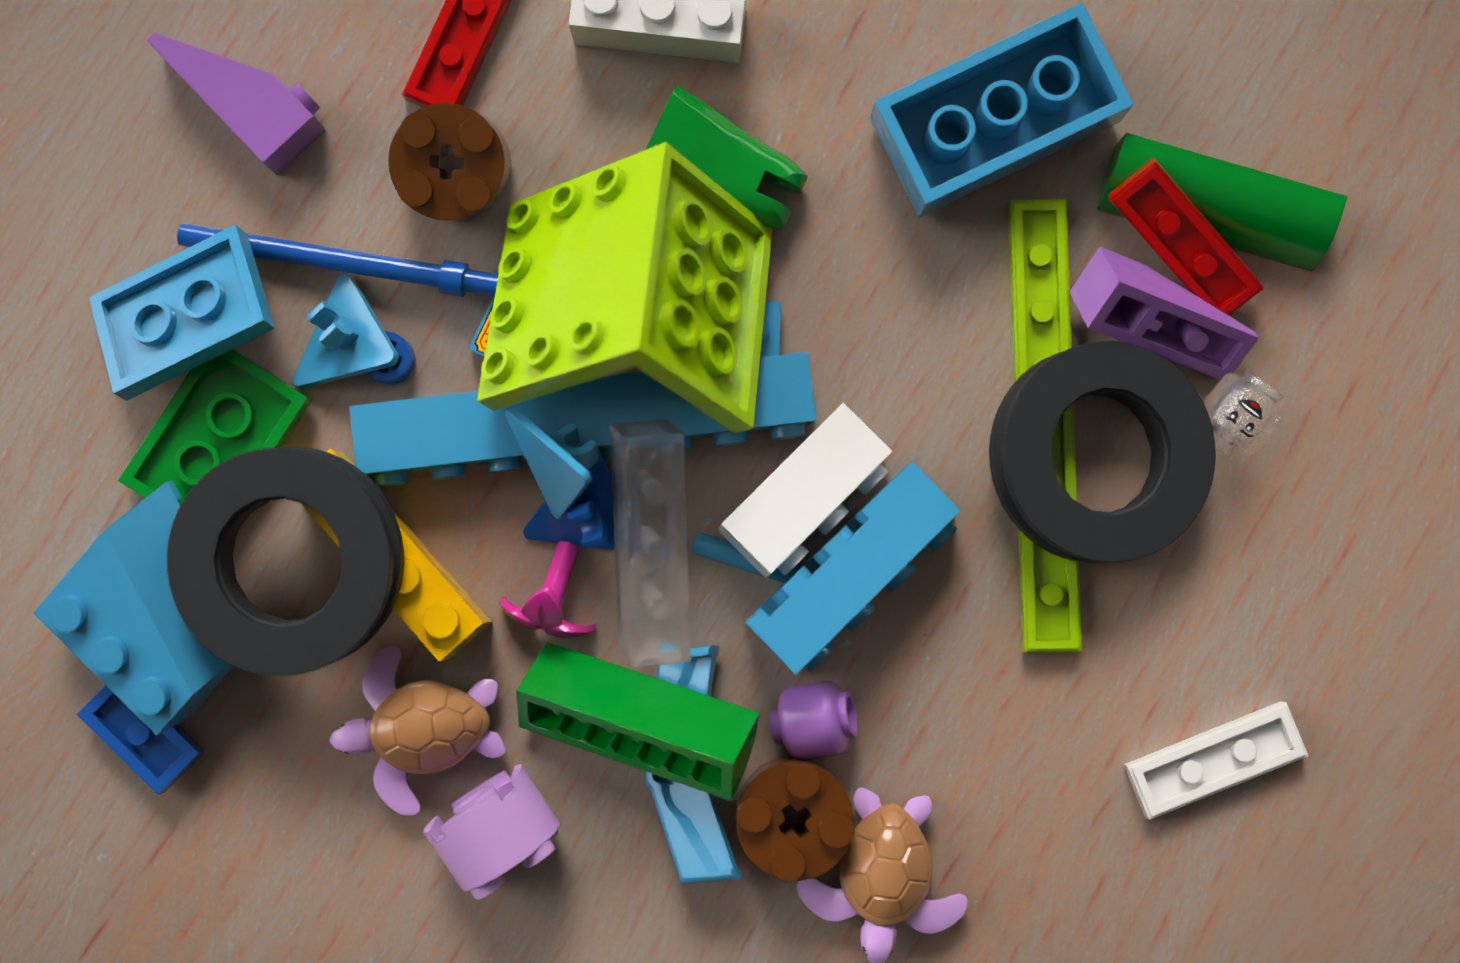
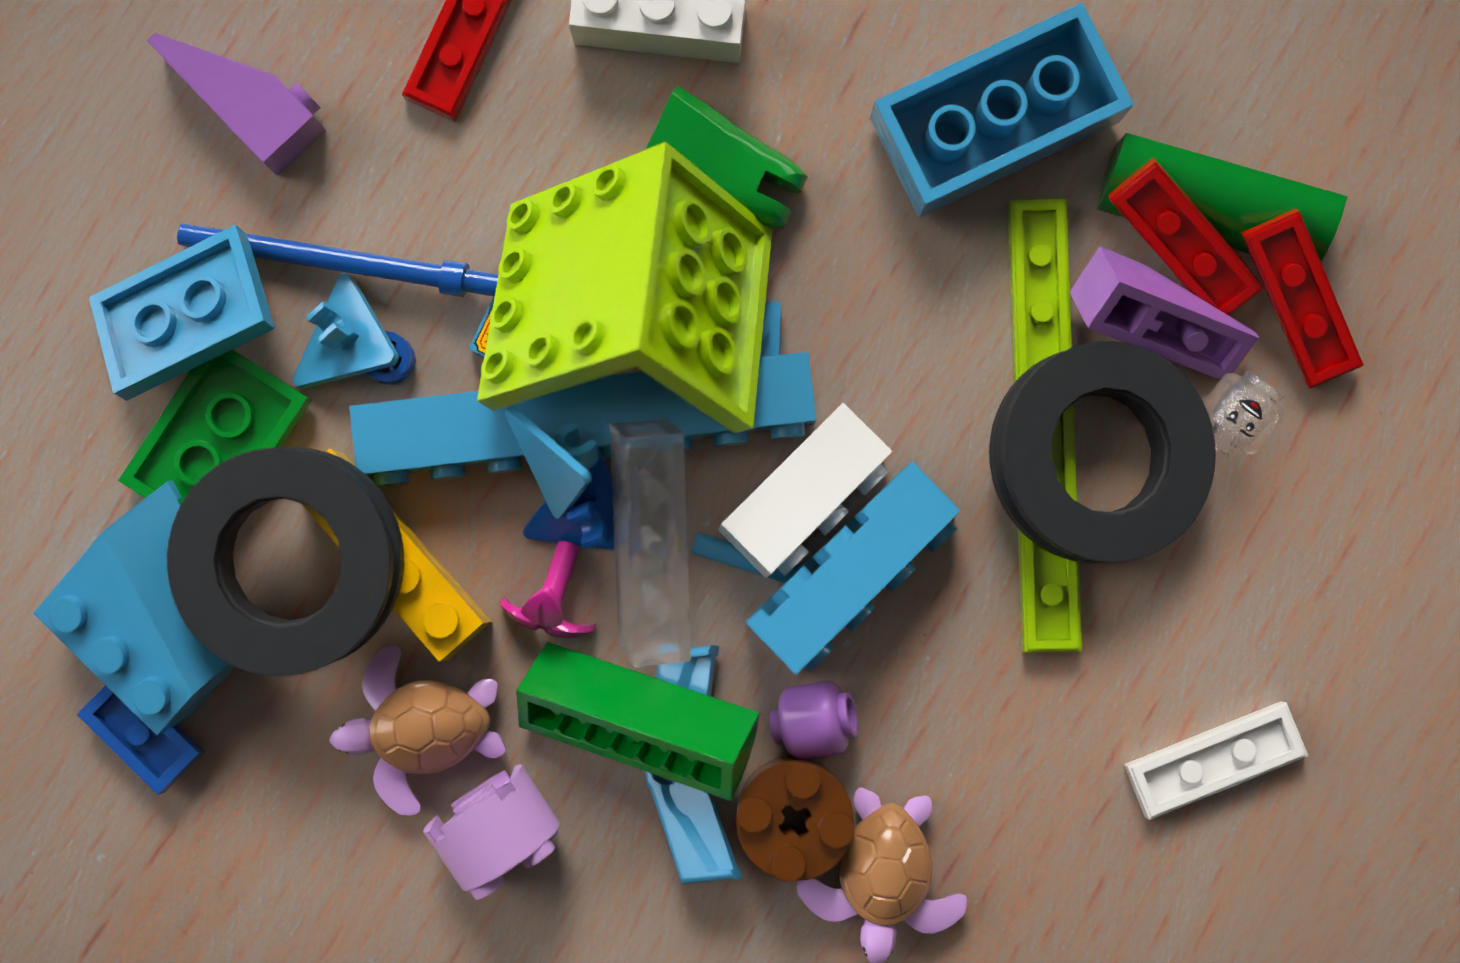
(428, 136): reddish brown brick -> none
(1302, 298): none -> red tile

